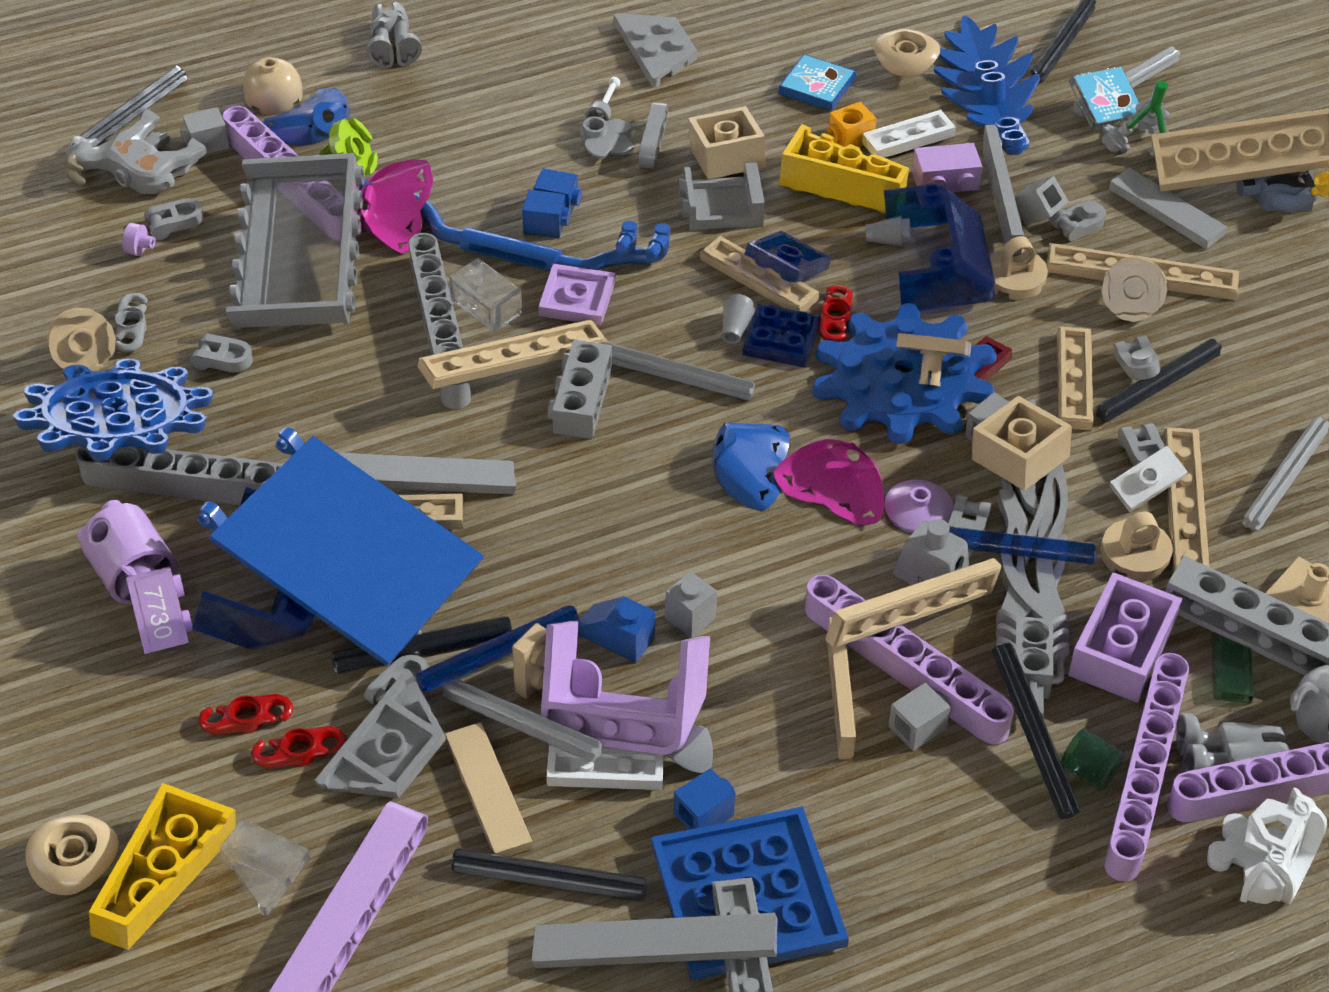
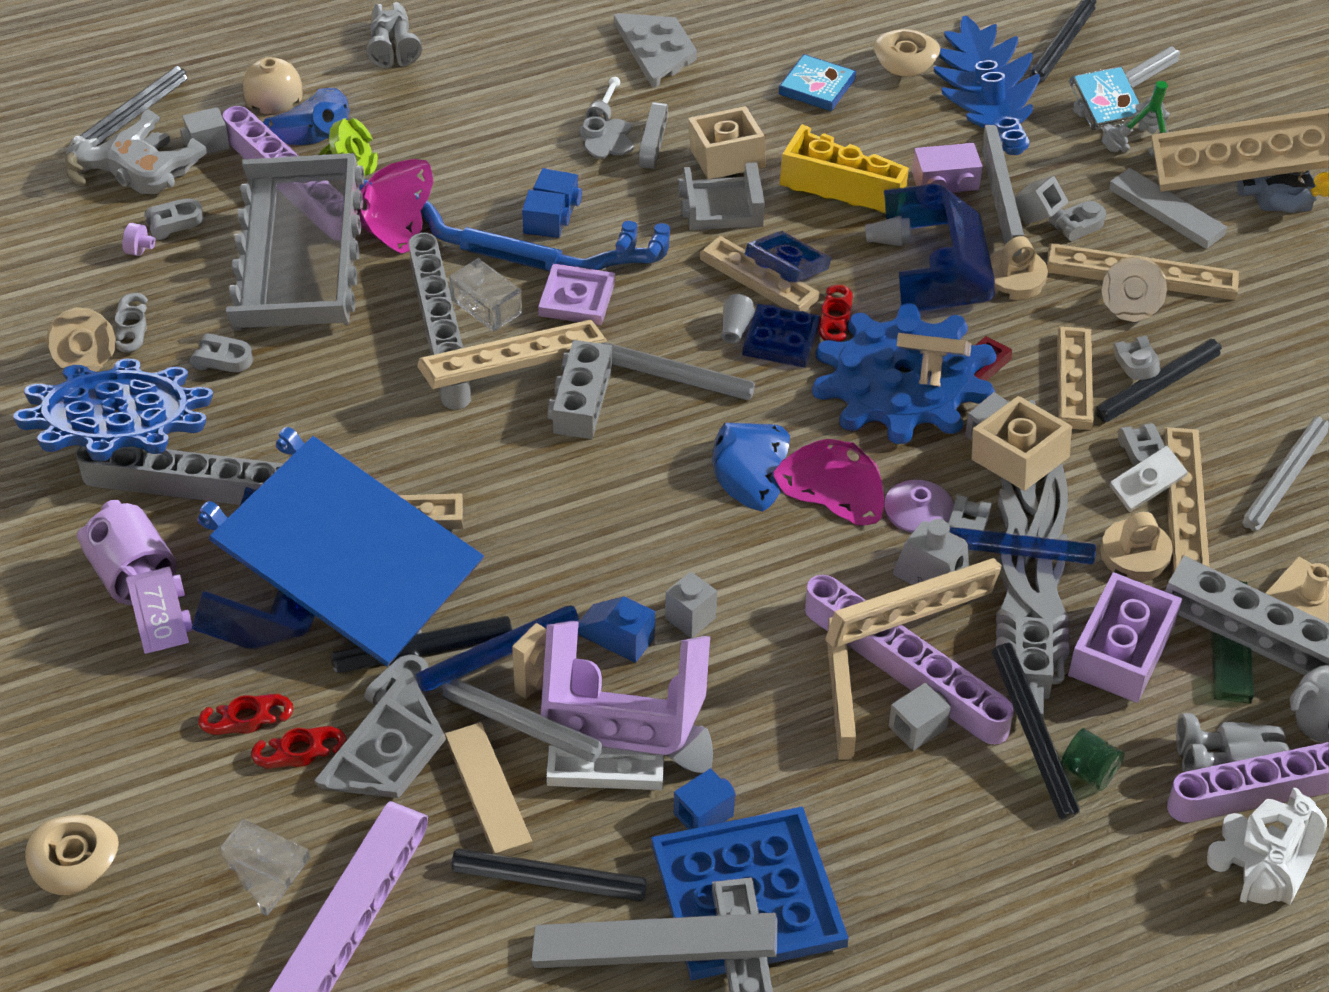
(159, 862): yellow wedge -> none
(438, 473): light grey tile -> none
(850, 123): light orange brick -> none
(908, 134): white plate -> none
(1146, 768): lavender beam -> none

